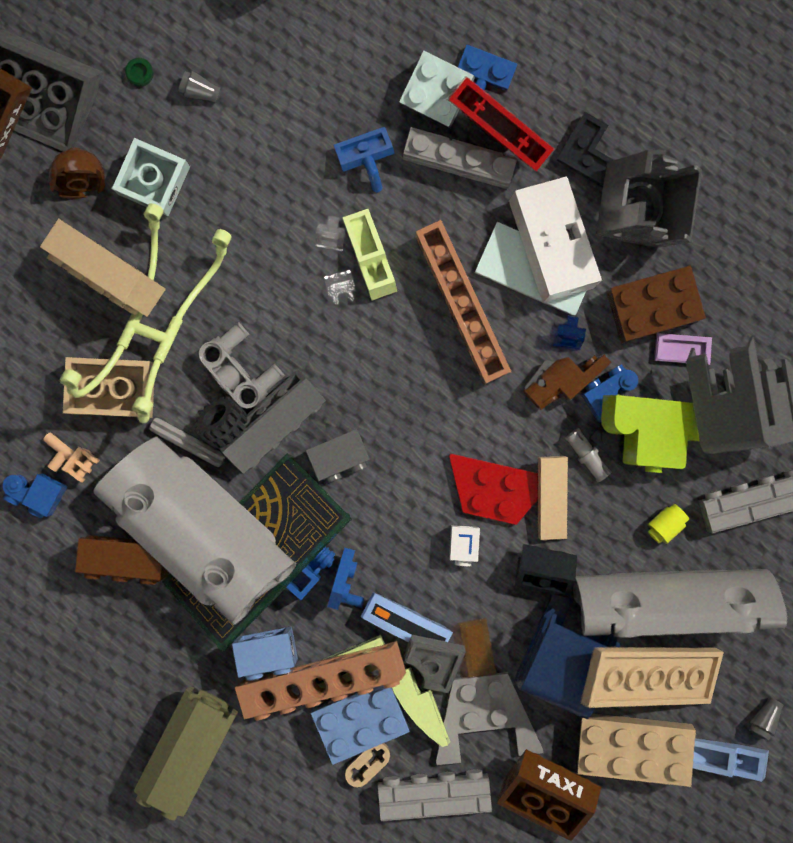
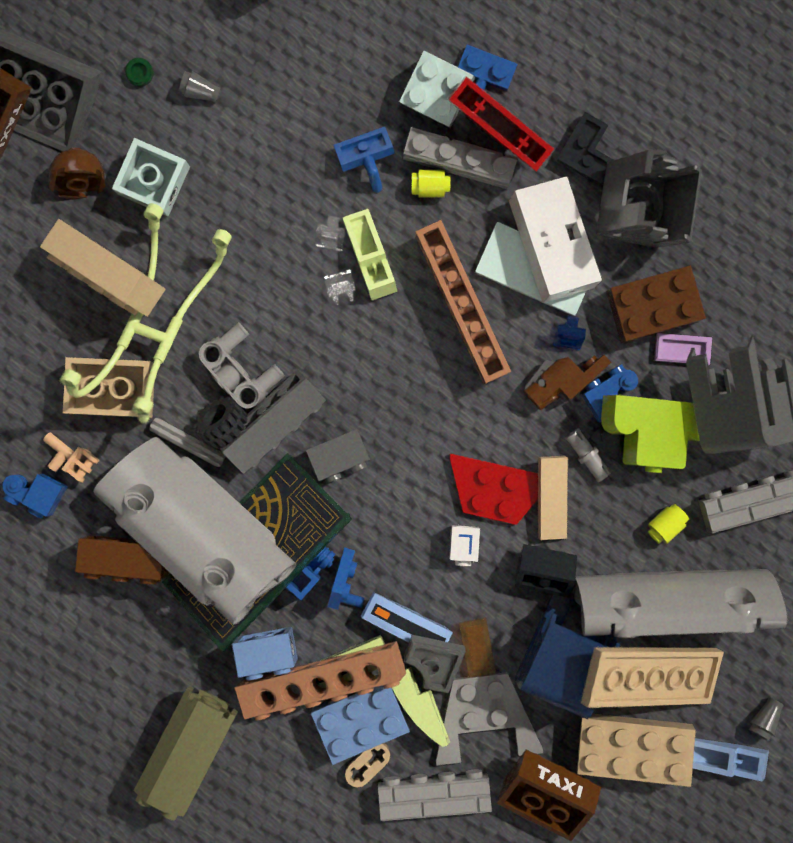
(430, 183): none -> neon yellow brick

